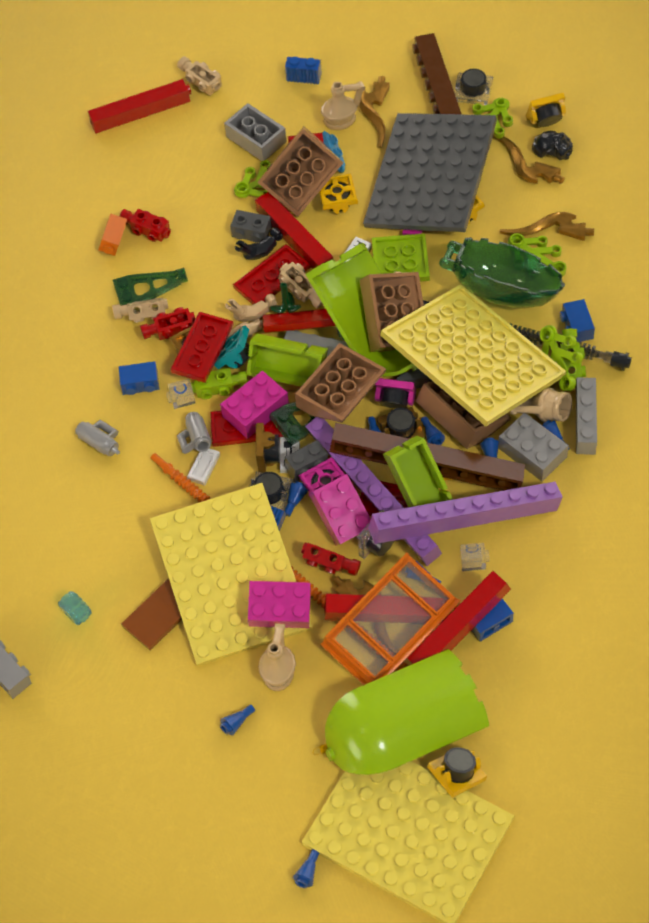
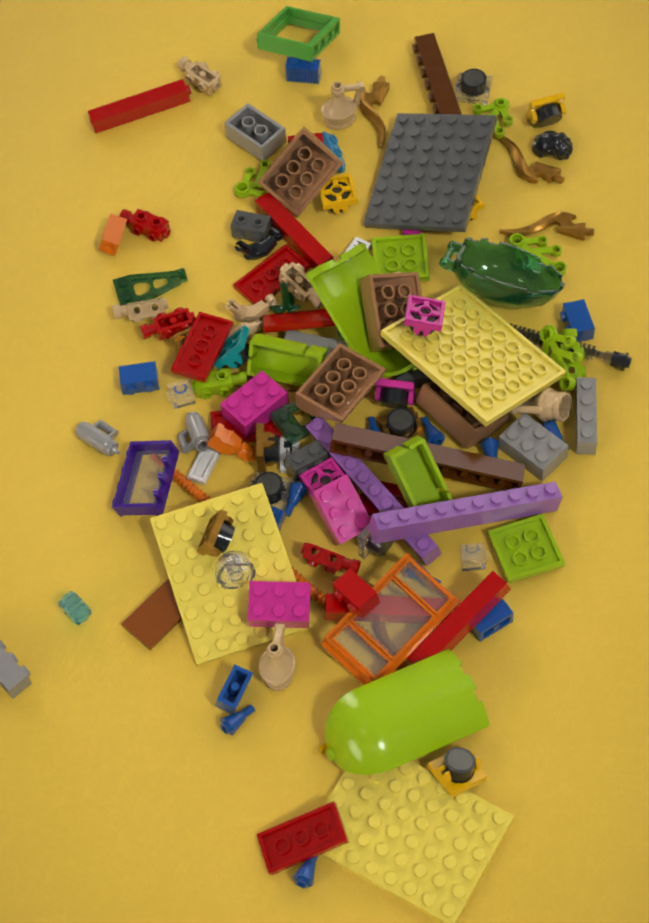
(146, 478): none -> window
(217, 534): none -> pearl gold piece
(230, 443): none -> orange piece
(233, 689): none -> blue brick
(234, 569): none -> clear cylinder
(302, 838): none -> red tile
(327, 25): none -> bright green window
(355, 593): none -> red brick
(424, 315): none -> dark pink piece
(526, 548): none -> lime plate

